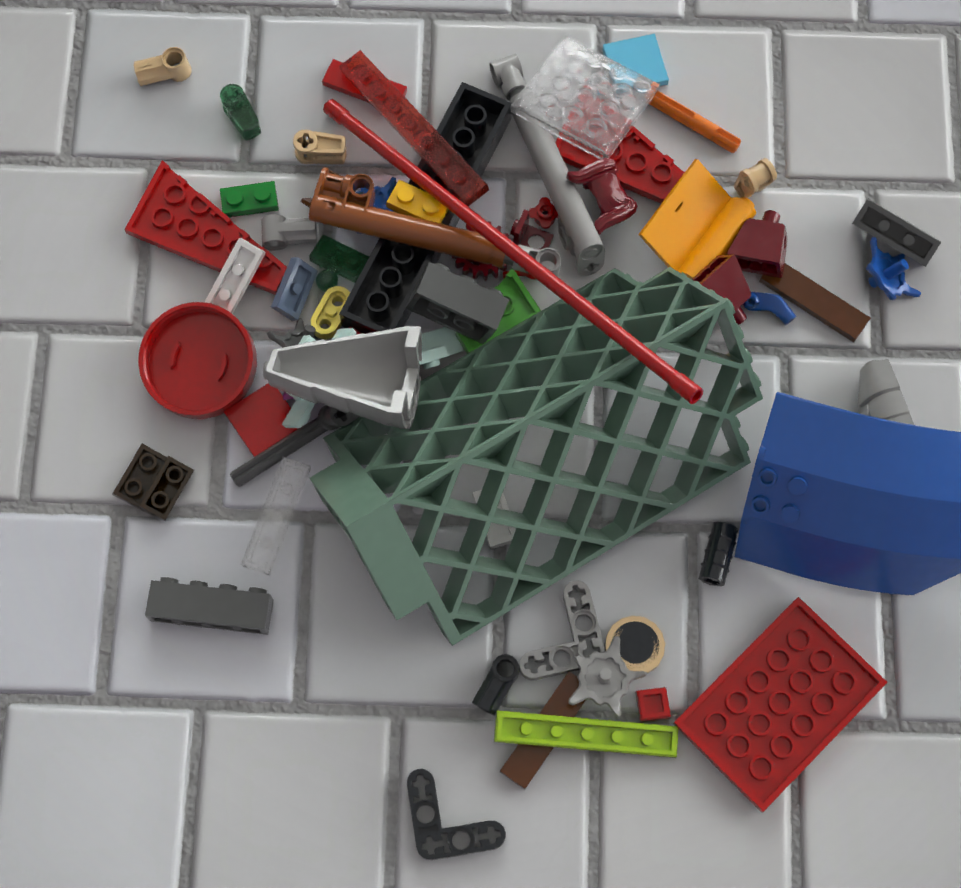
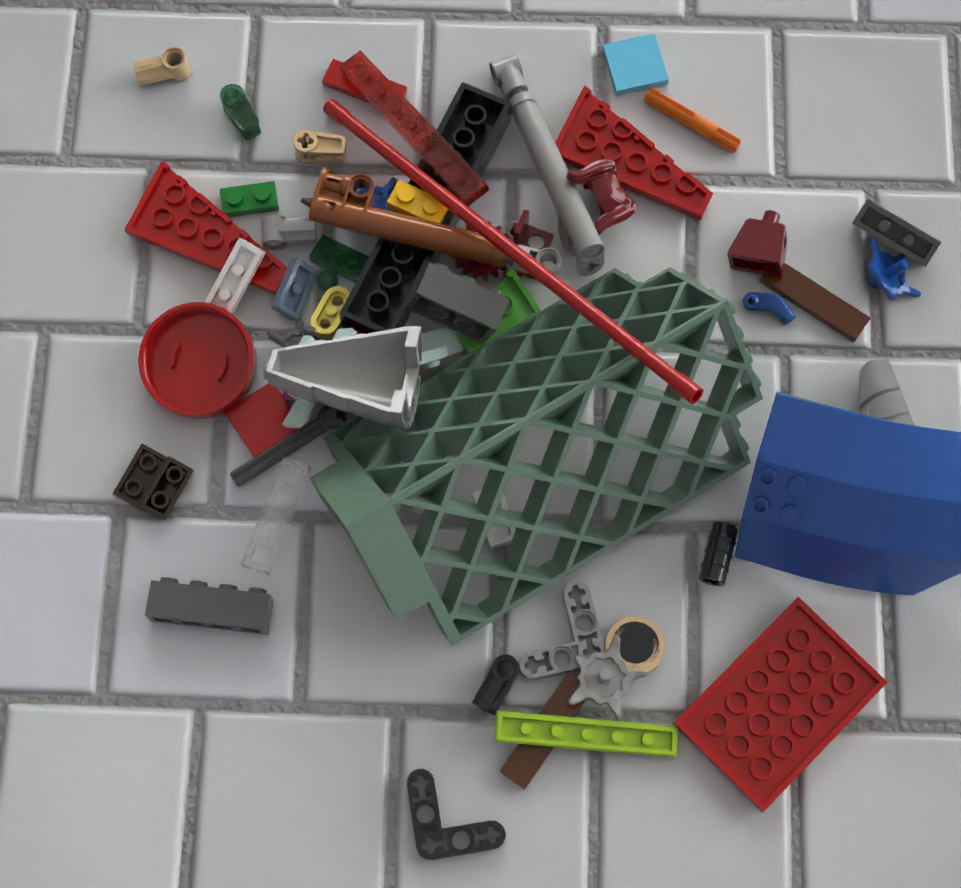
(542, 220): red plate -> none
(584, 98): clear plate -> none
(653, 704): red tile -> none
(695, 222): light orange door -> none
(727, 281): dark red torso -> none
(755, 178): tan piece -> none

